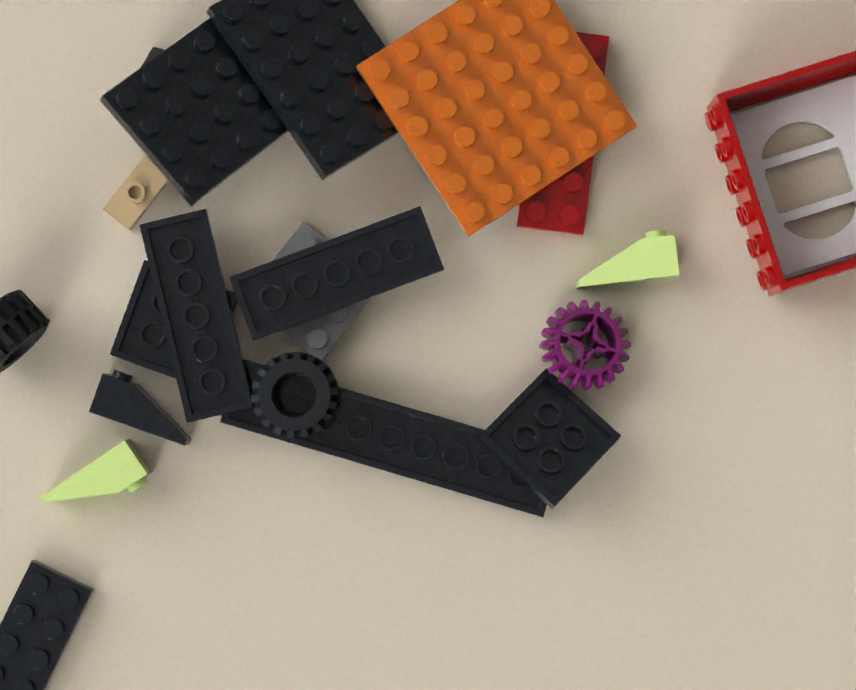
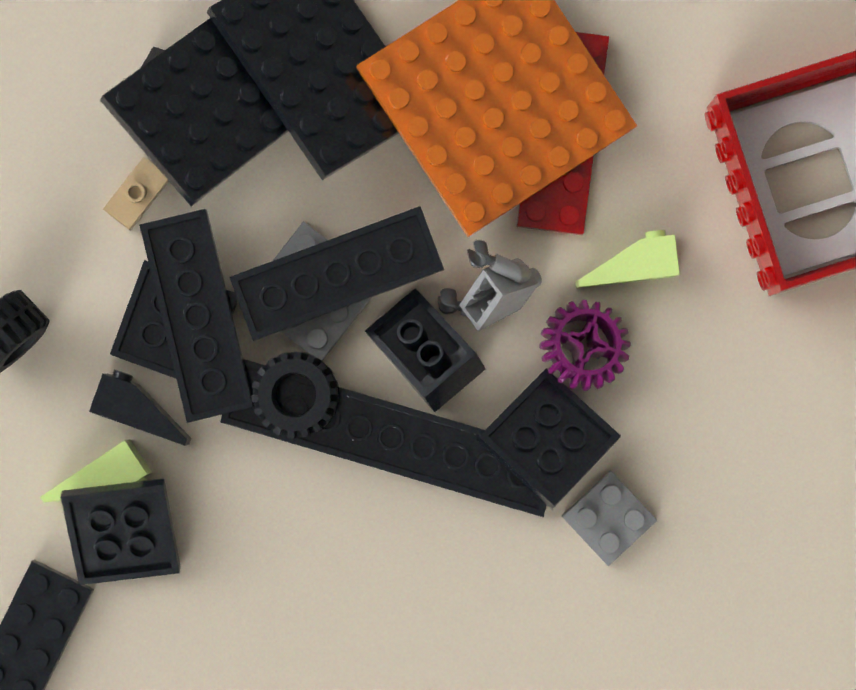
(121, 531): none -> black plate
(425, 349): none -> black slope
(497, 290): none -> light grey torso
(609, 518): none -> light grey plate

